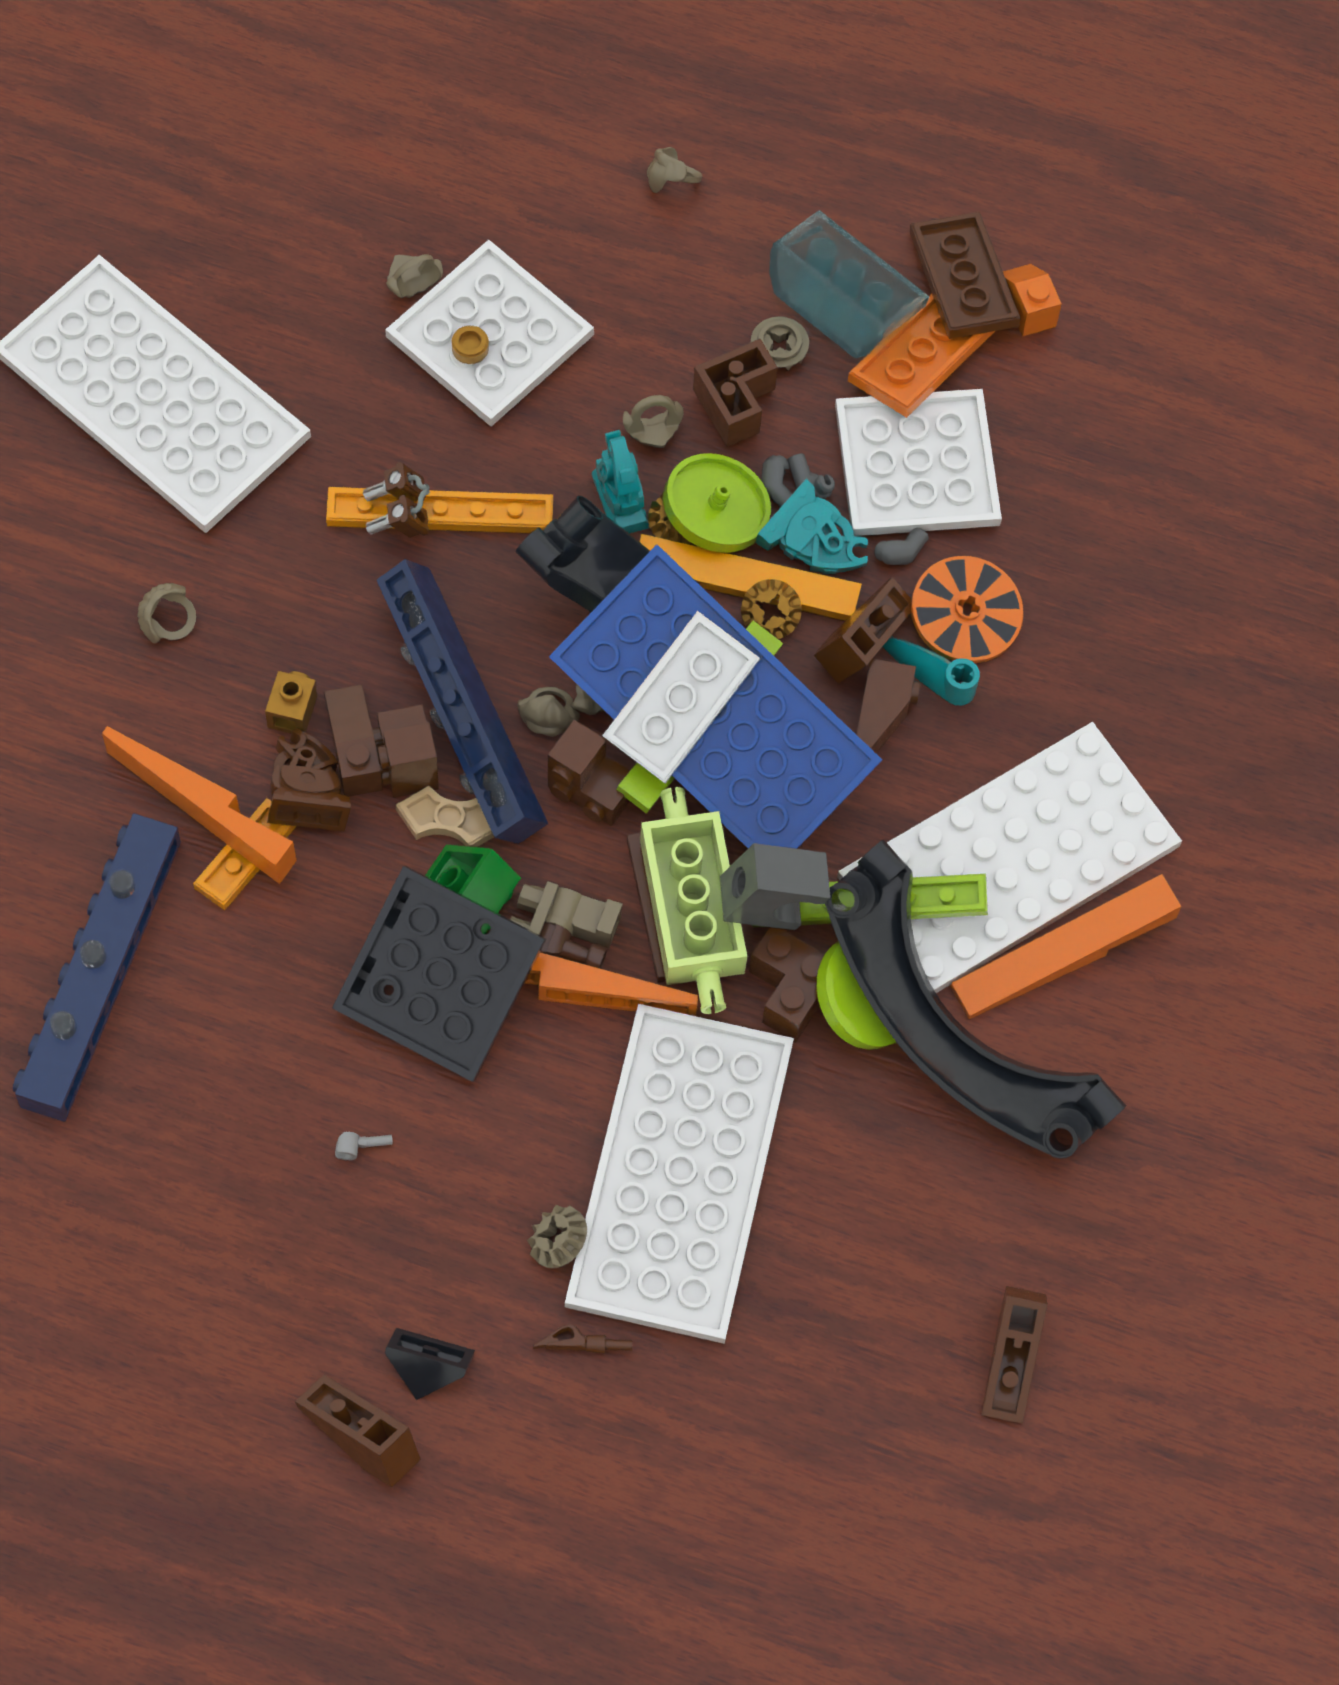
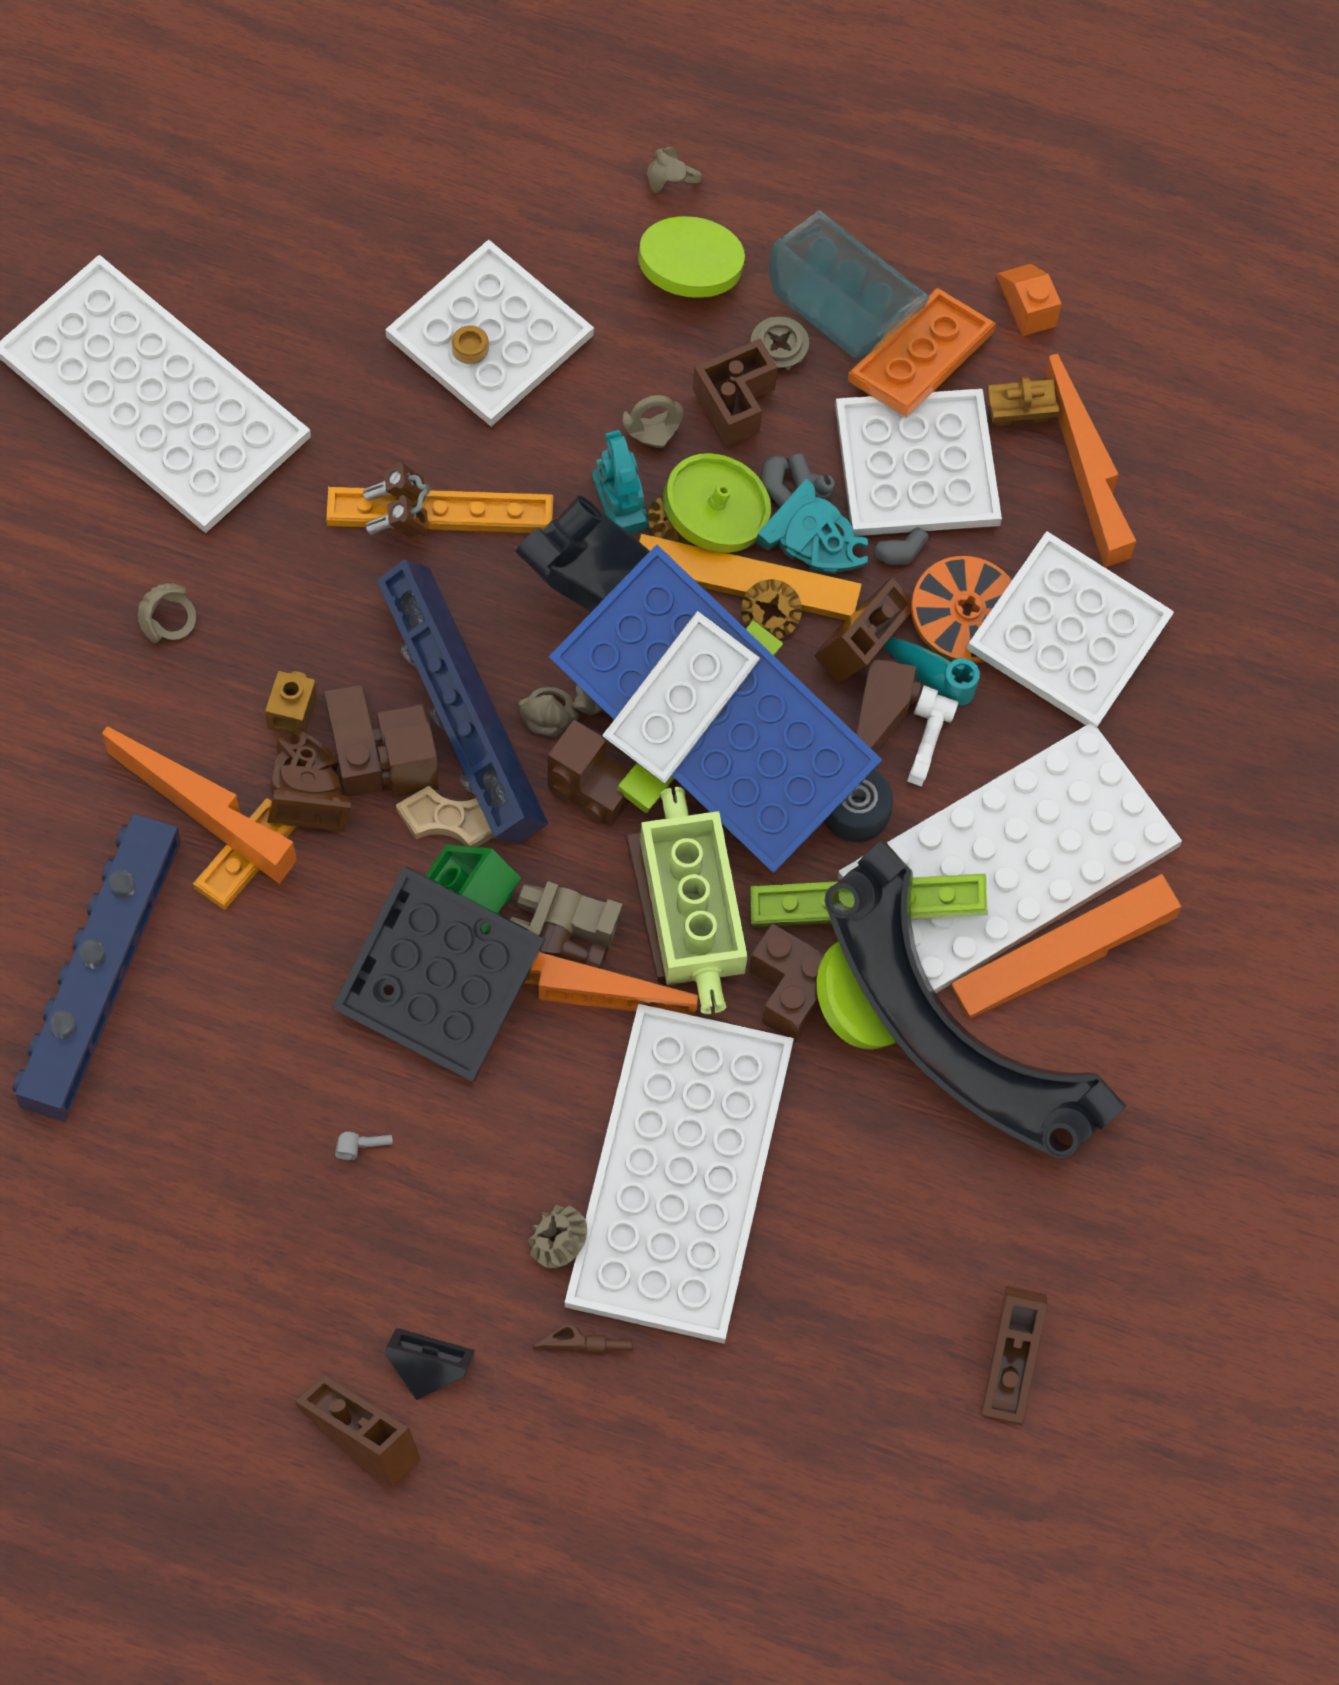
(413, 274): dark tan piece -> none
(691, 256): none -> lime piece
(769, 884): dark grey piece -> none
(863, 820): none -> black wheel
(936, 710): none -> white brick
(964, 275): reddish brown tile -> none
(1022, 401): none -> pearl gold hips
(1070, 630): none -> white plate
(1092, 469): none -> orange slope

